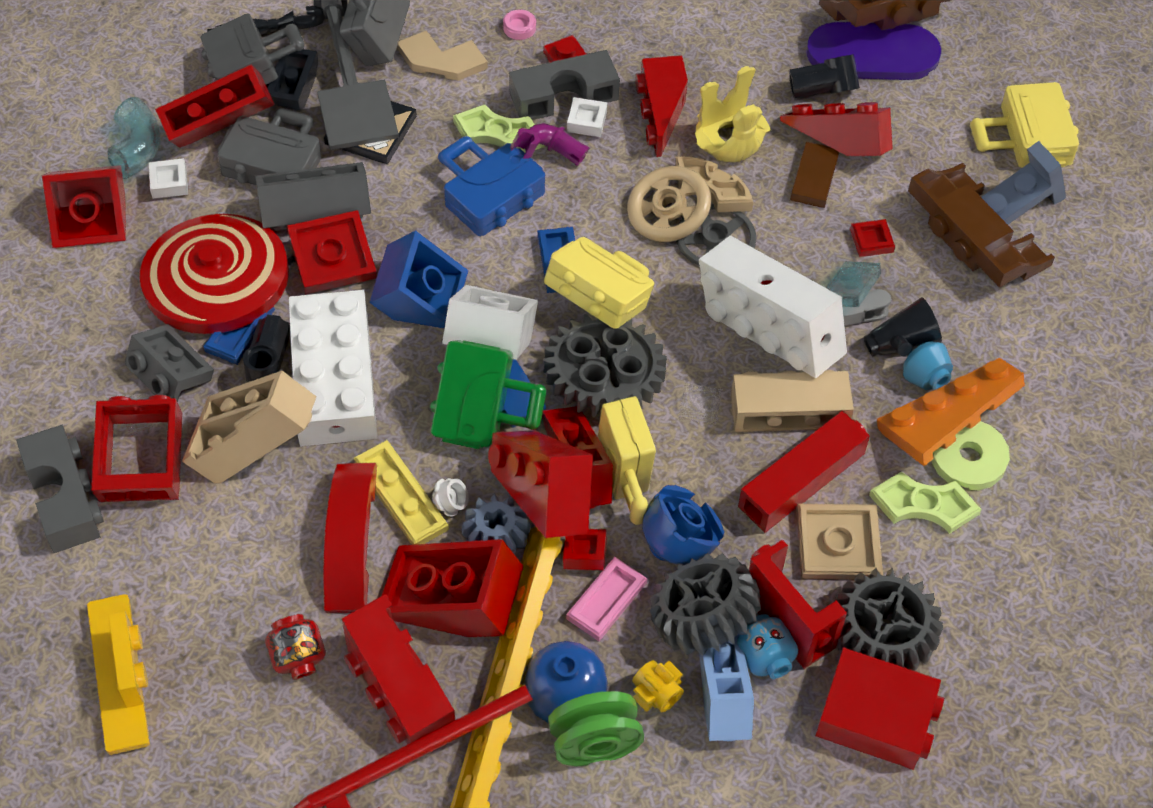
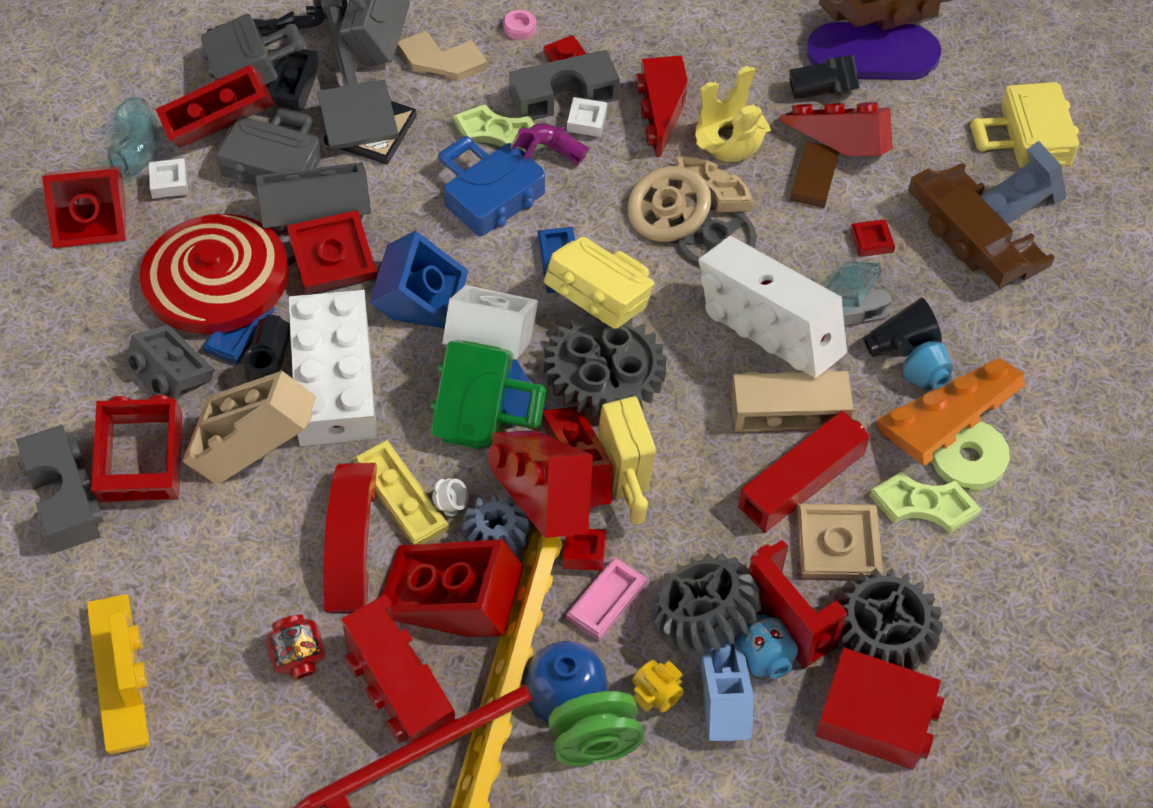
(679, 527): blue cylinder -> none

